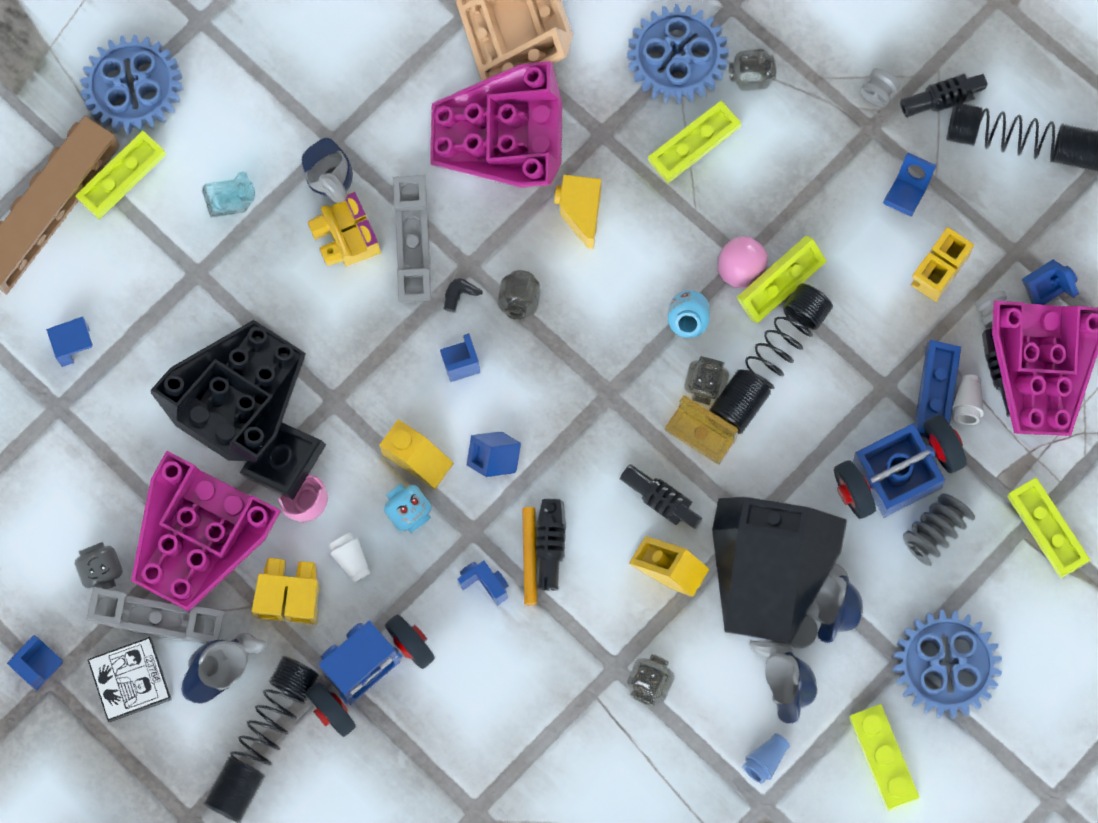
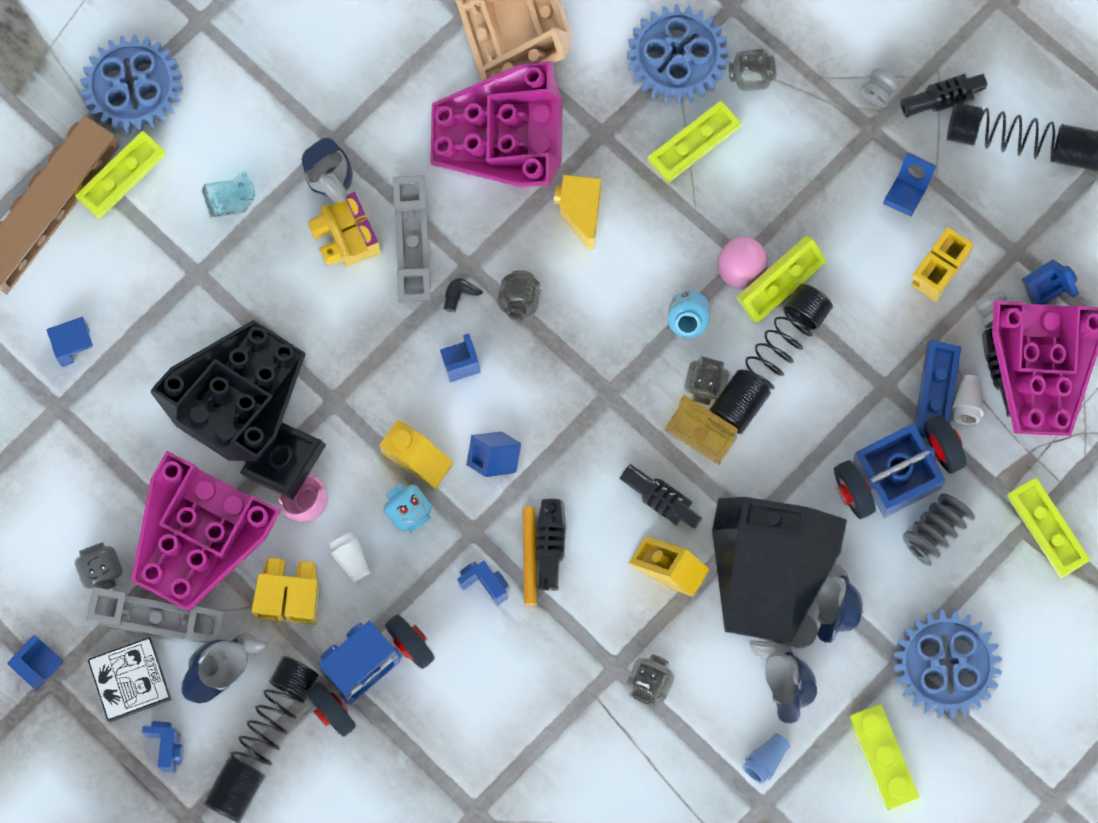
(170, 750): none -> blue bracket

